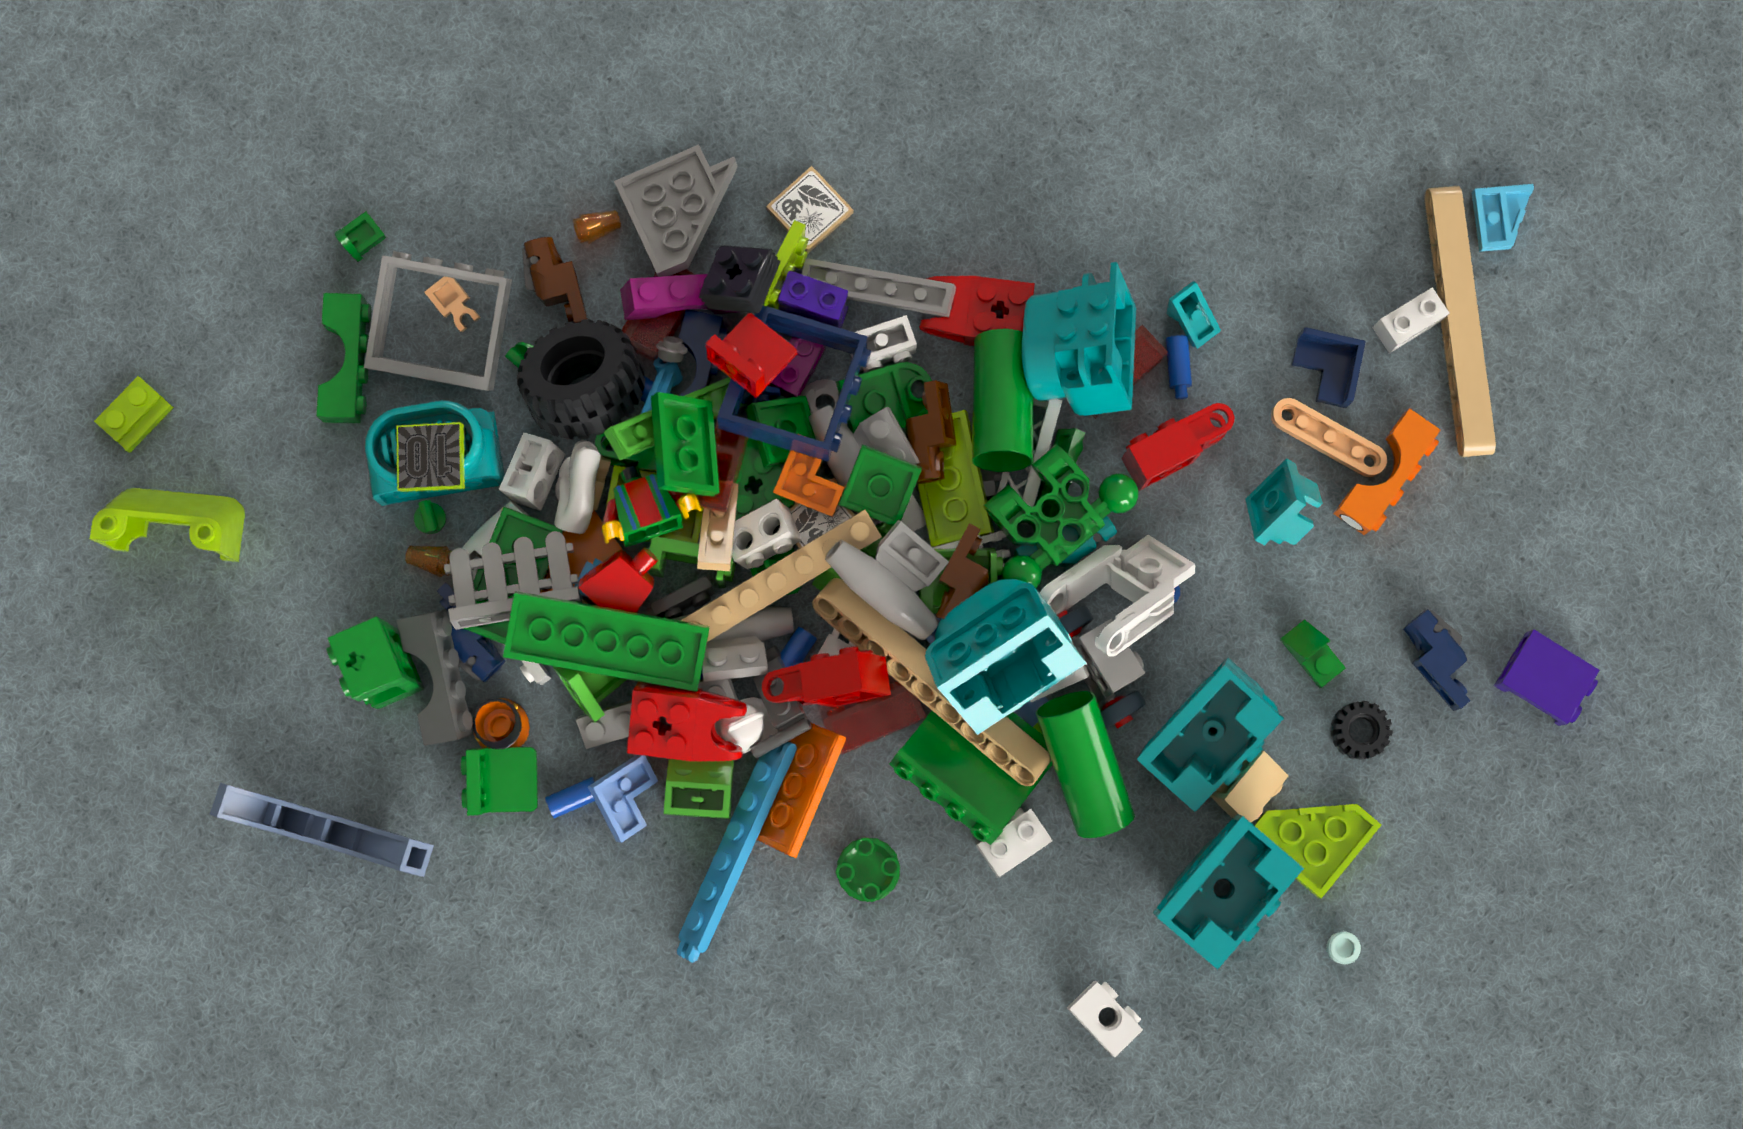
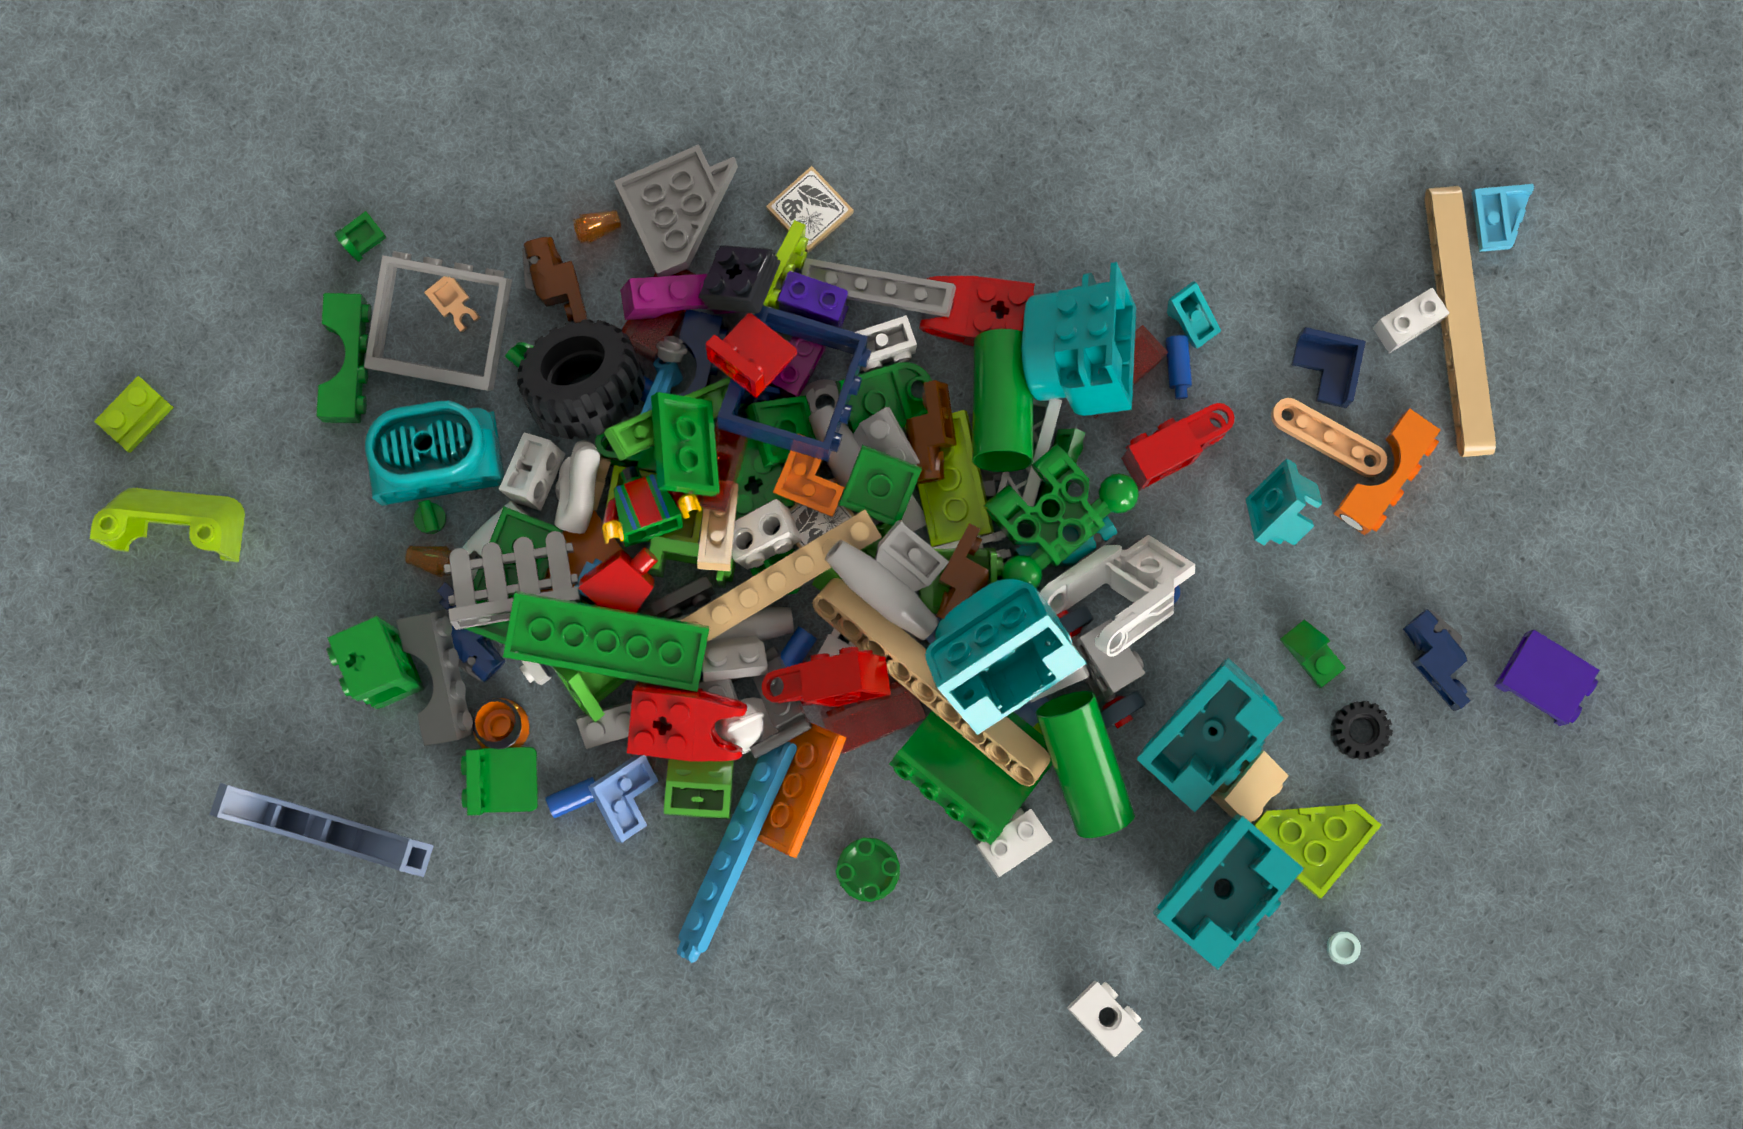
(430, 457): tile -> none

